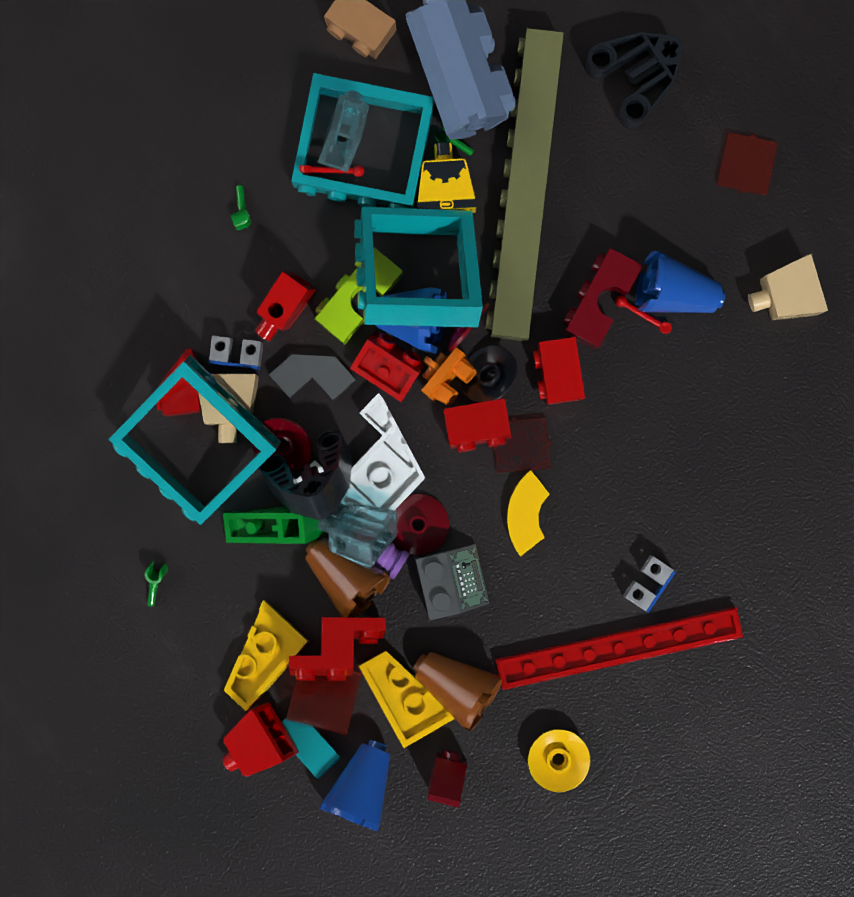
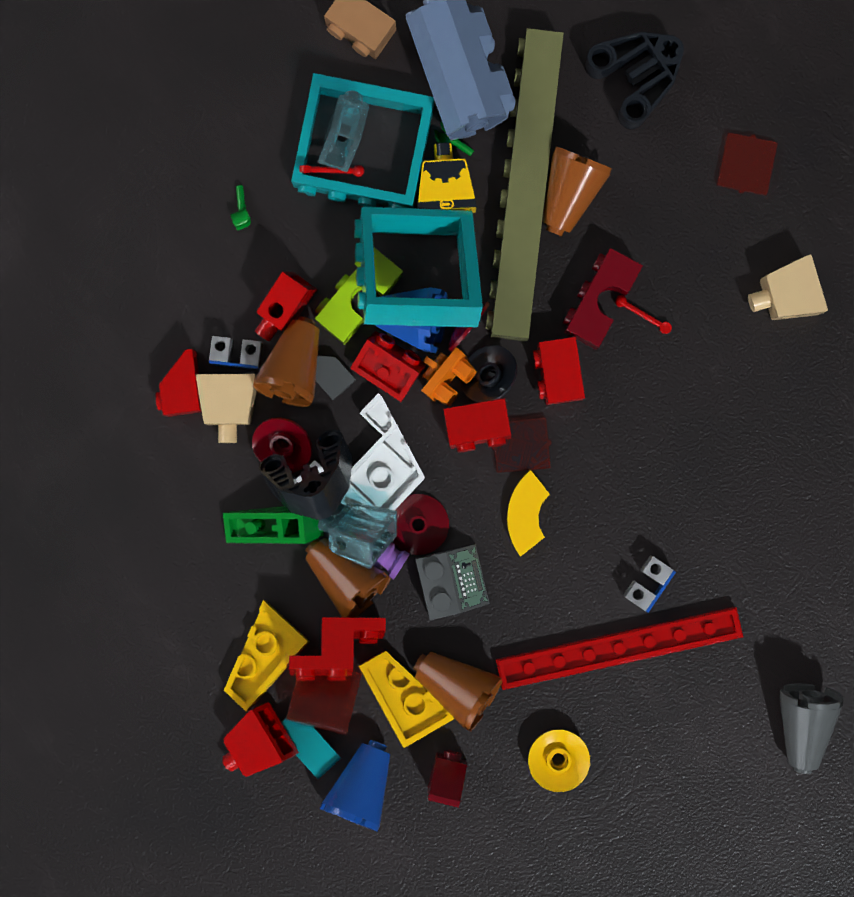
(154, 578): green hand -> none
(229, 407): teal window -> none
(292, 365): none -> dark orange cone
(571, 189): none -> dark orange cone
(676, 287): blue cone -> none
(808, 723): none -> dark grey cone

